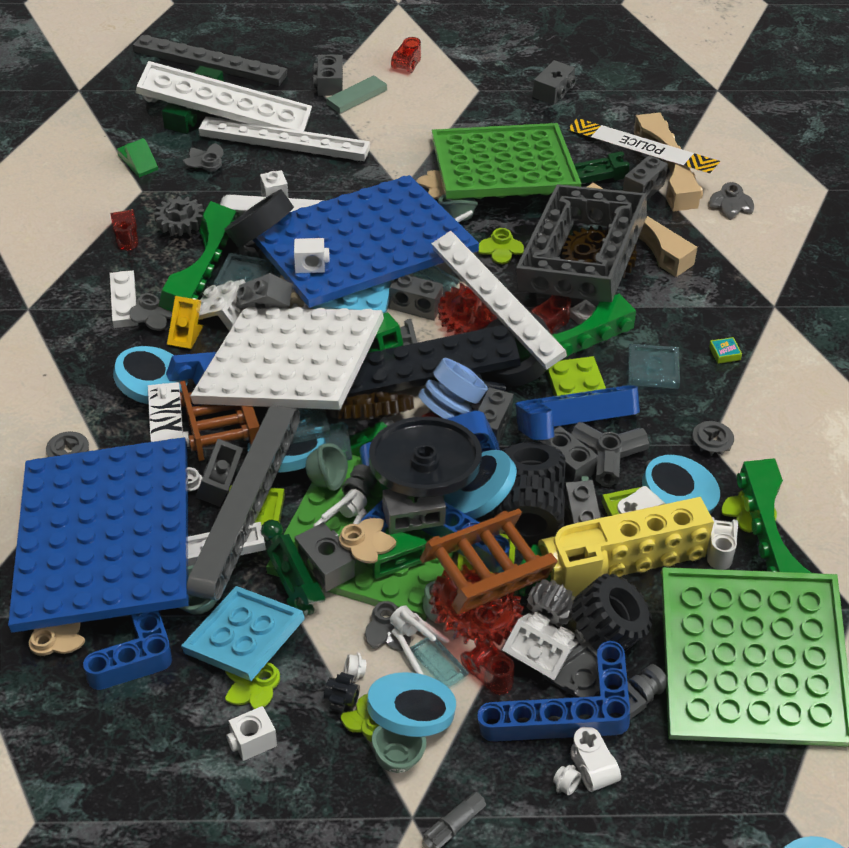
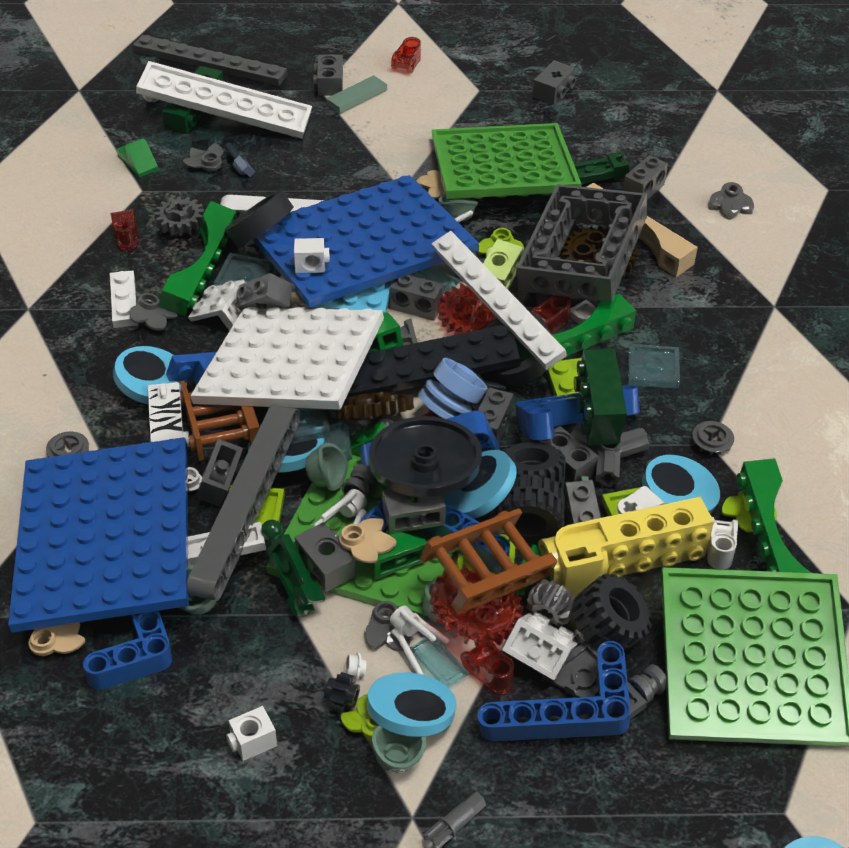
(184, 322): yellow slope -> none
(239, 163): none -> sand blue piece
(243, 632): medium azure plate -> none
(257, 691): lime plate -> none
(273, 182): white brick -> none
(285, 138): white plate -> none
(503, 260): none -> yellowish green brick
(567, 779): white plate -> none
(594, 759): white piece -> none
(600, 397): none -> dark green brick
(644, 145): sticker -> none
(682, 189): tan arch -> none
(725, 350): tile -> none

